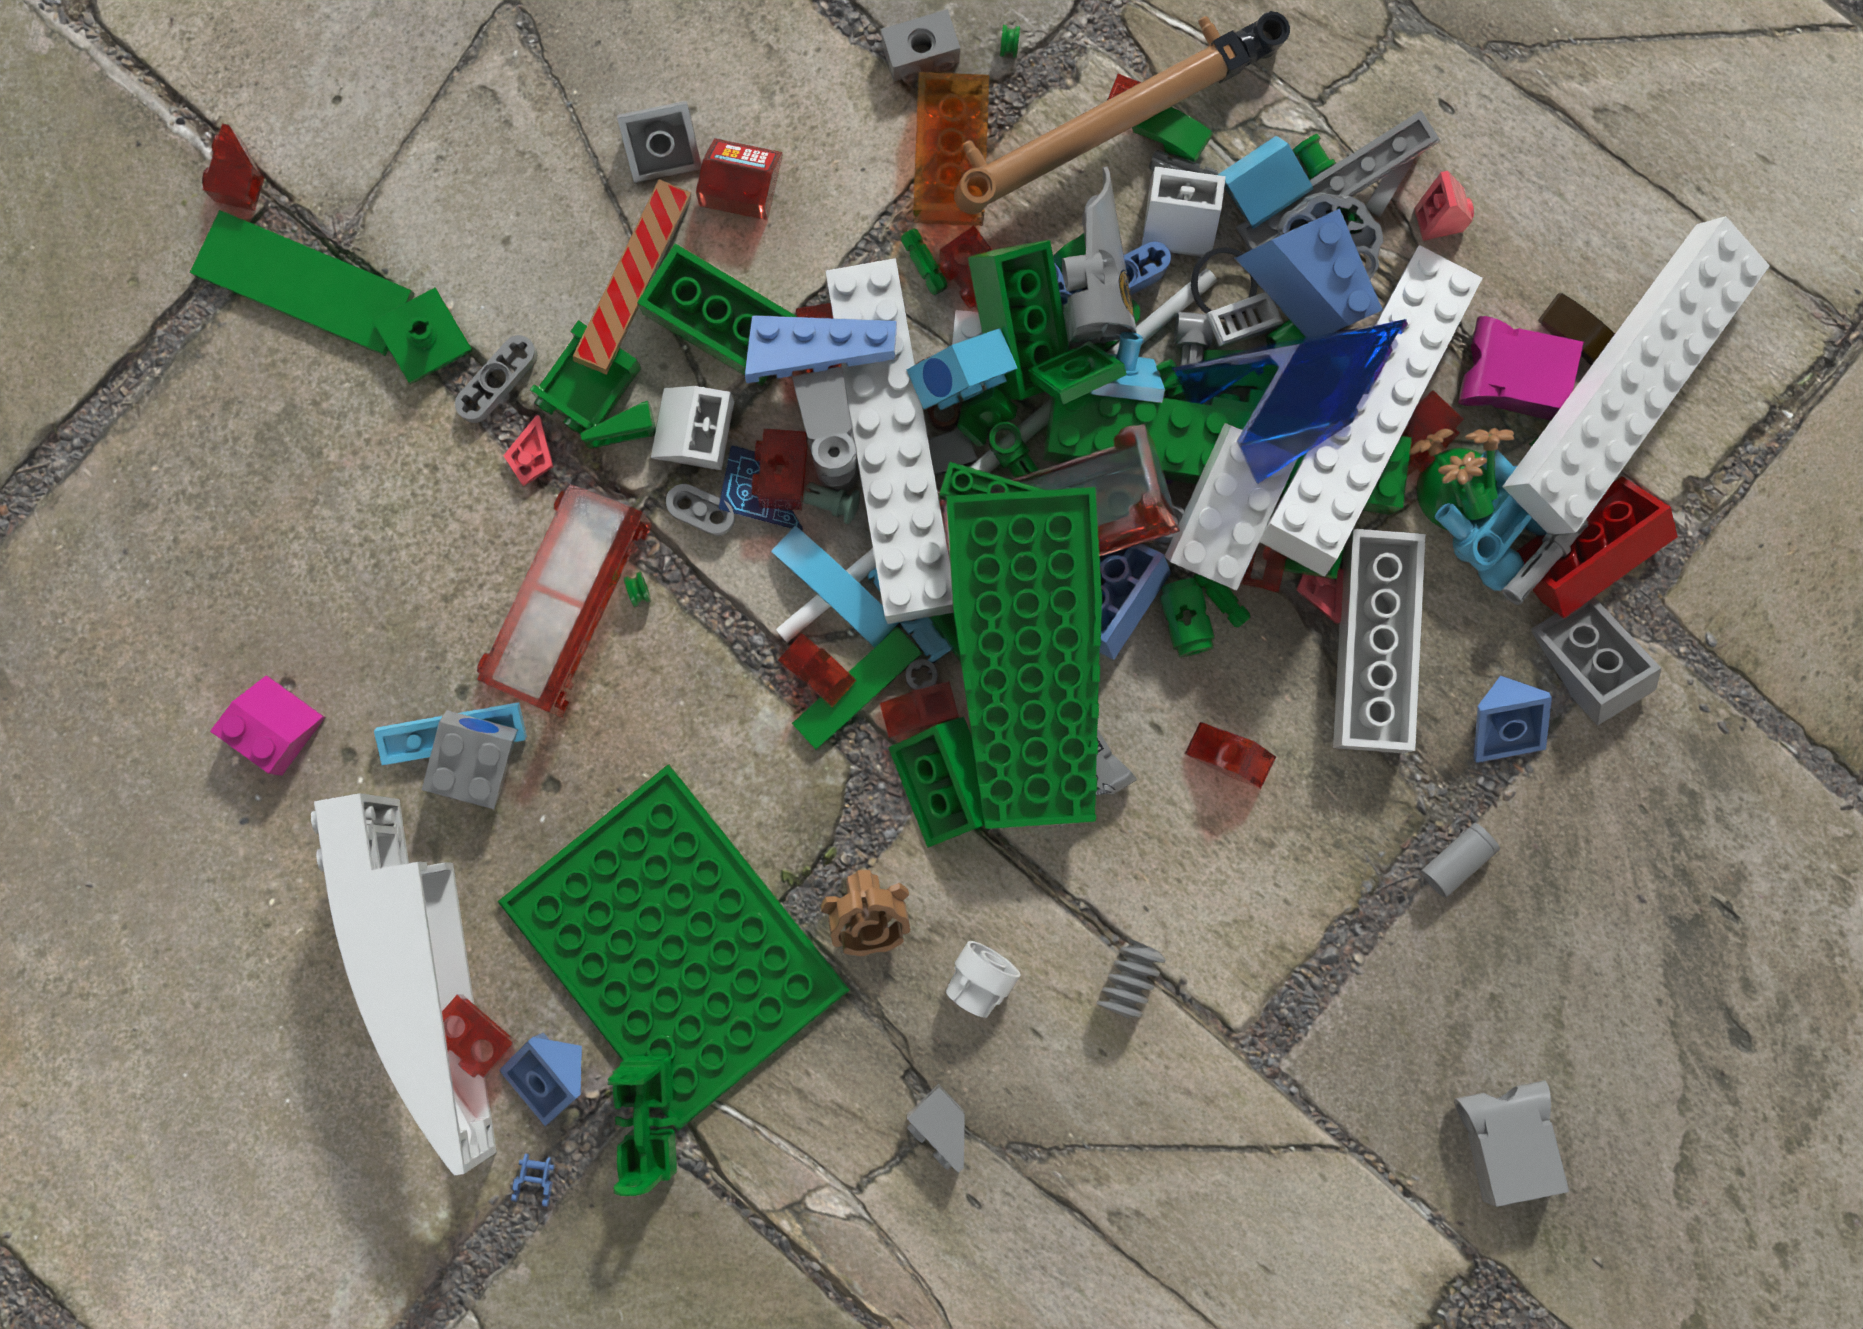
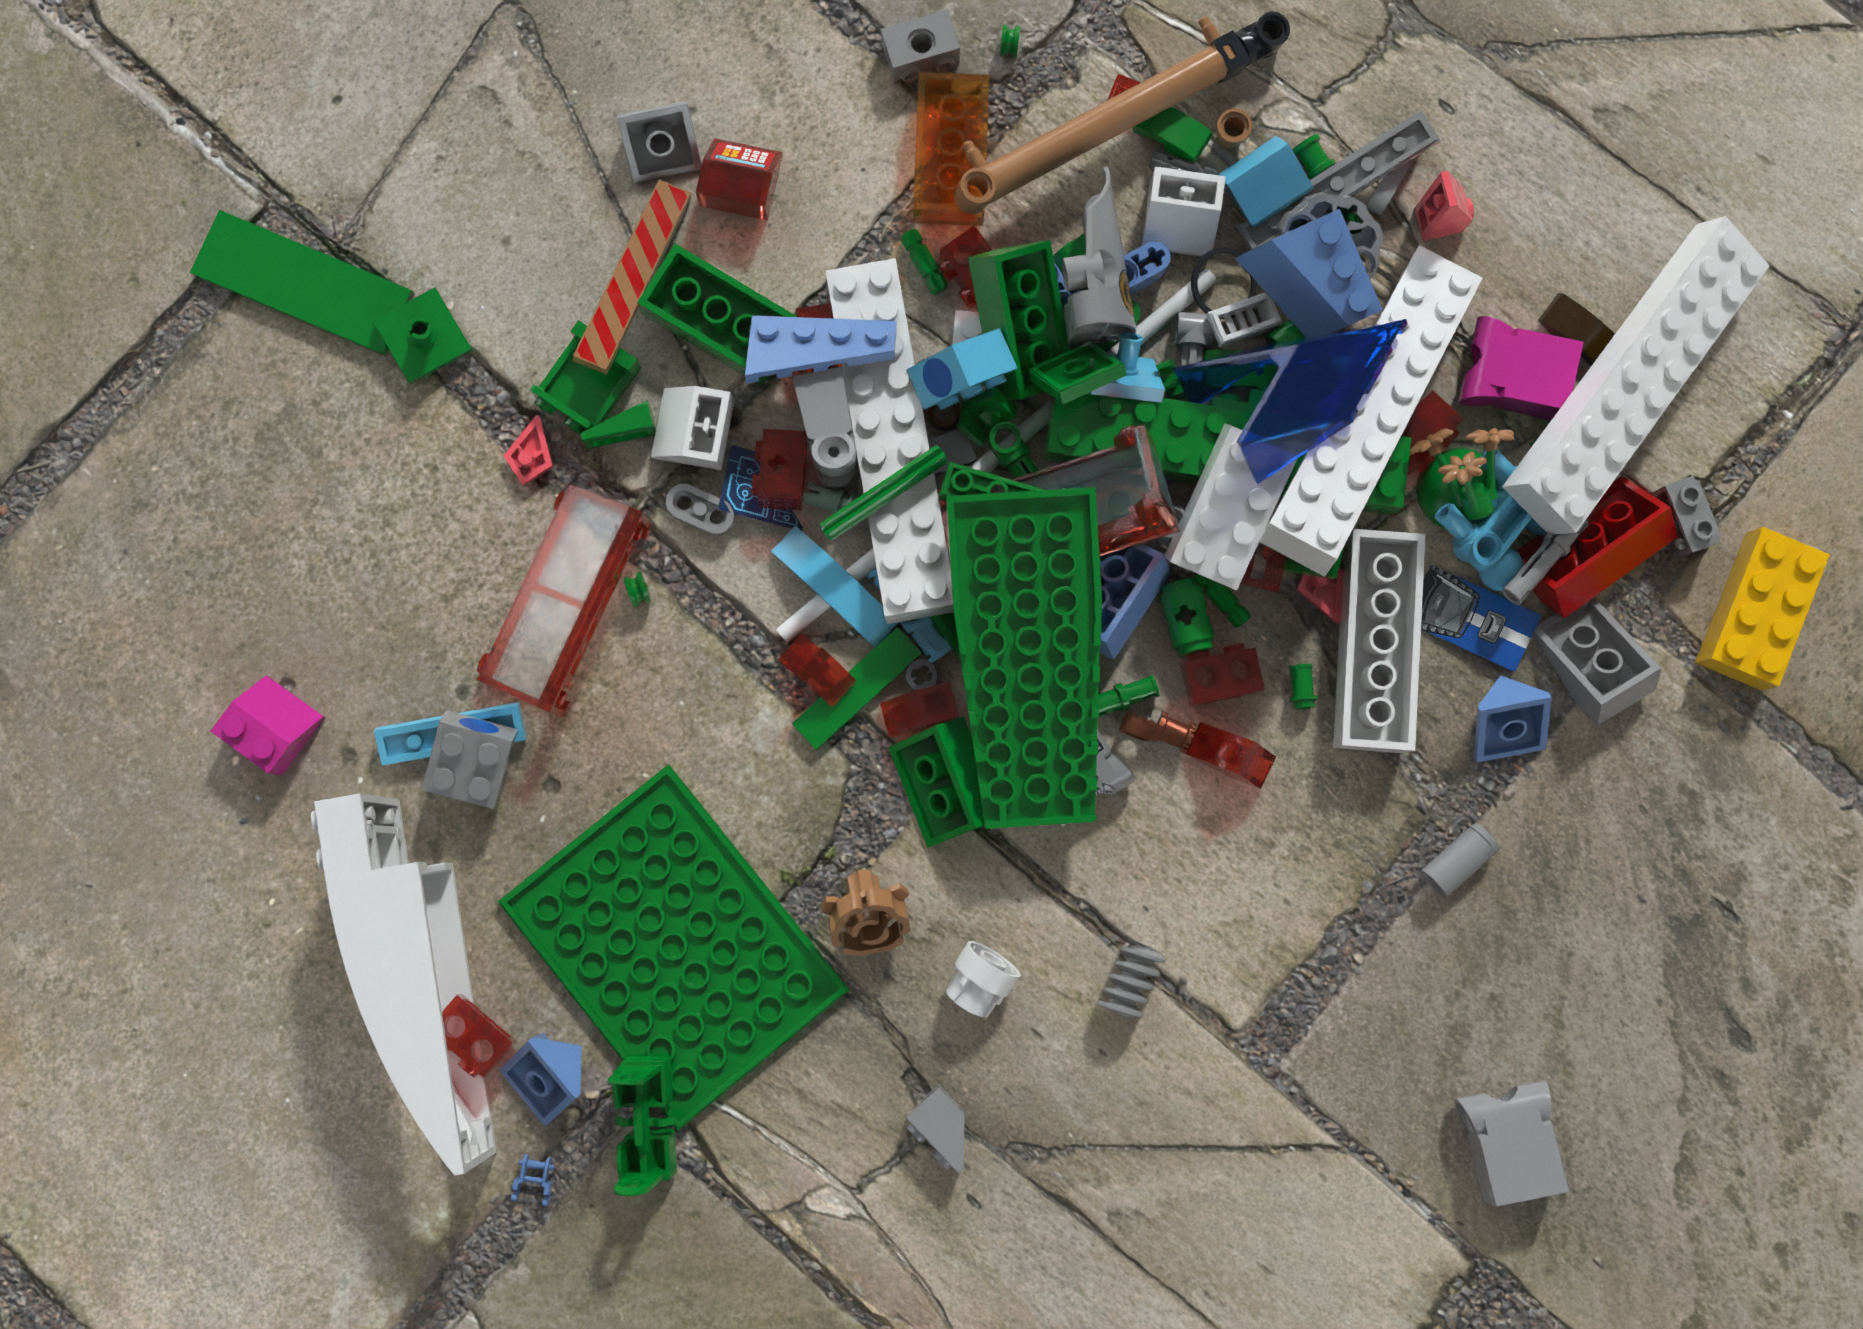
(232, 173): clear red slope -> none
(498, 394): light grey beam -> none
(883, 493): none -> green axle
(1126, 695): none -> green pin
(1165, 730): none -> copper connector
(1224, 683): none -> clear red brick
(1233, 118): none -> medium nougat piece
(1302, 687): none -> green pin
(1476, 618): none -> sticker
(1691, 515): none -> light grey window
(1762, 608): none -> yellow brick

